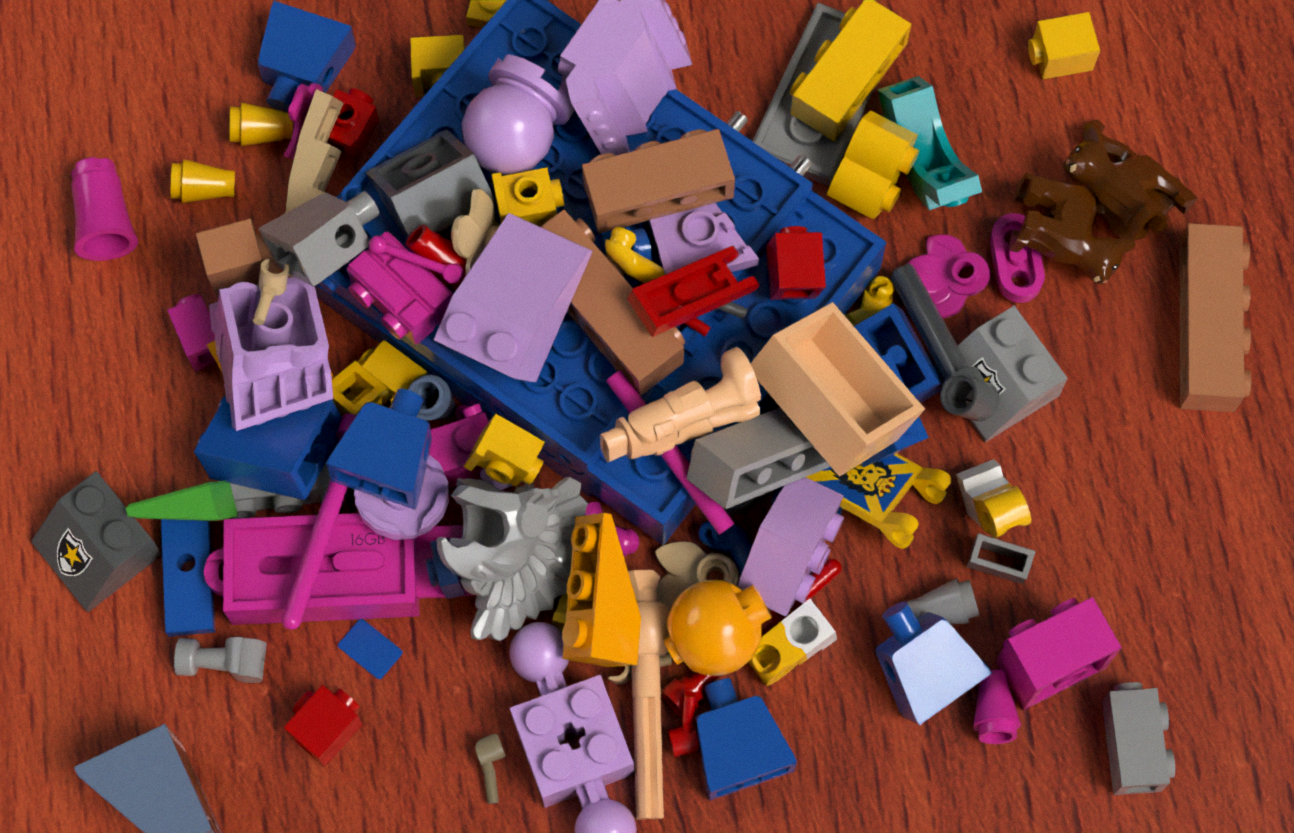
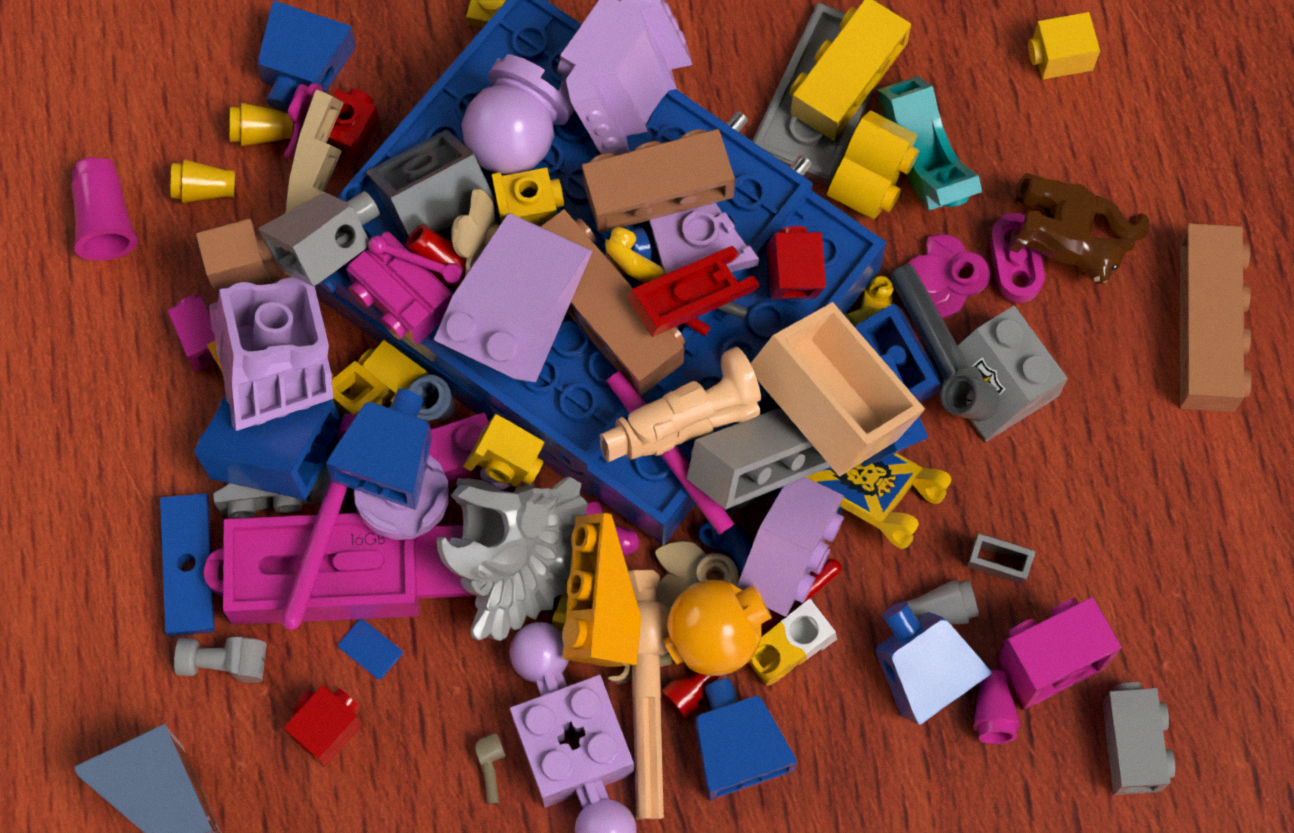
(94, 542): dark grey slope -> none
(201, 502): bright green slope -> none
(270, 286): tan hand -> none
(432, 58): yellow brick -> none
(442, 576): dark blue plate -> none
(465, 411): dark pink hinge -> none
(684, 738): red hand -> none
(992, 499): leg -> none
(1132, 189): reddish brown animal -> none

